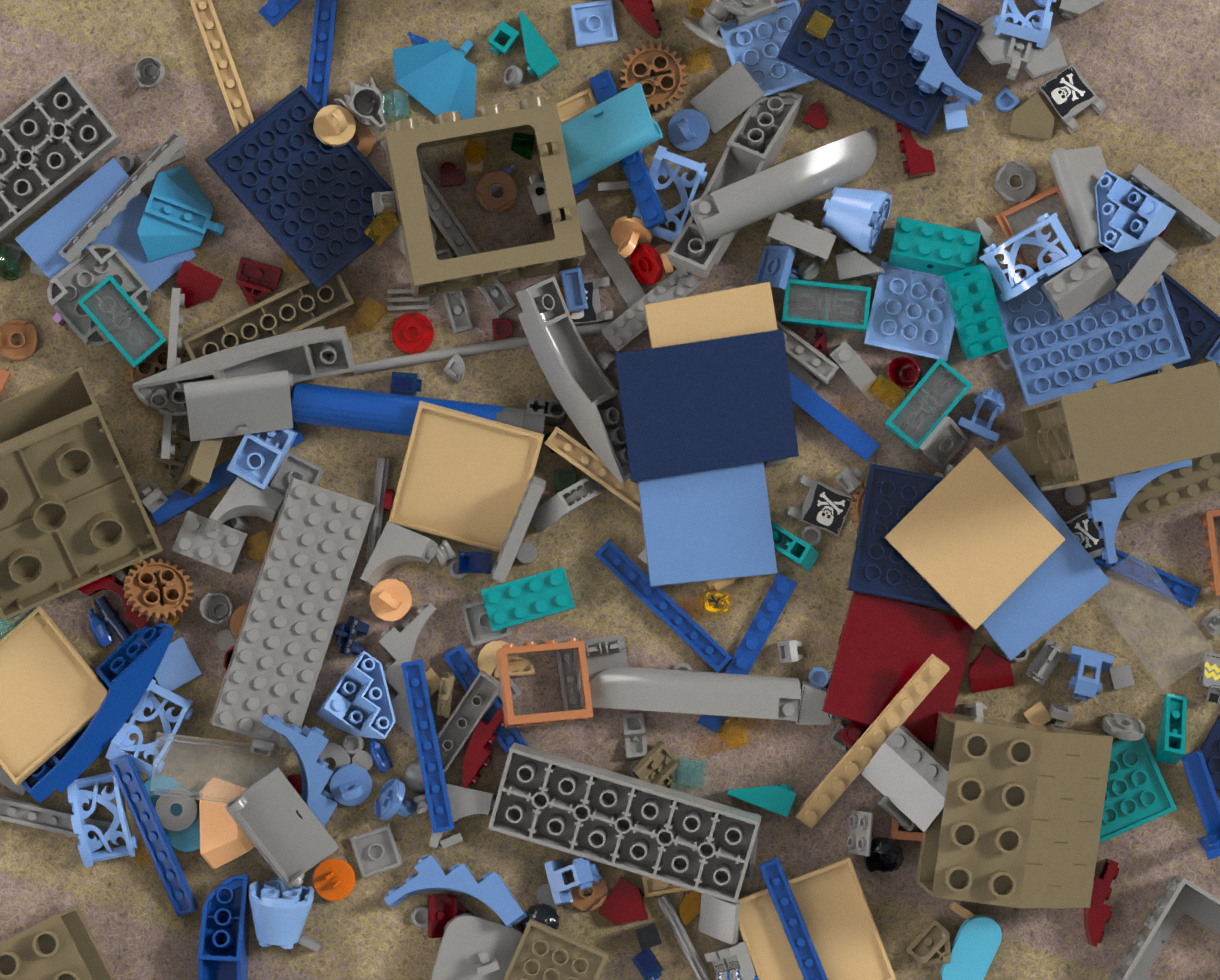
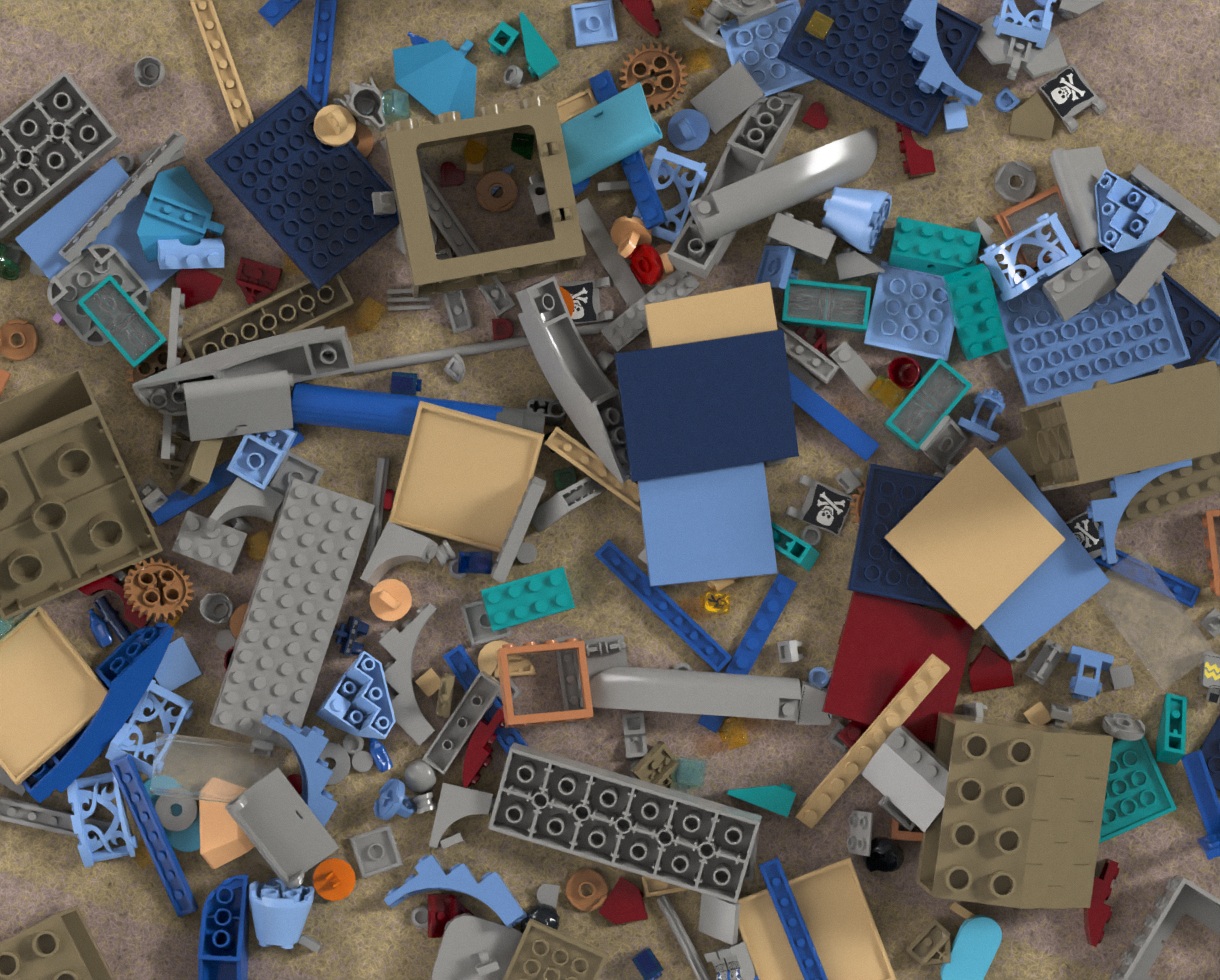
(174, 255): none -> light blue arch
(350, 784): medium blue tile -> none
(382, 227): clear yellow brick -> none
(414, 339): red tile -> none
(427, 746): blue plate -> none
(574, 290): medium blue tile -> none
(584, 873): medium blue tile -> none
(648, 935): black brick -> none
(690, 906): pearl gold tile -> none
(808, 269): light grey tile -> none
(1074, 495): light grey tile -> none

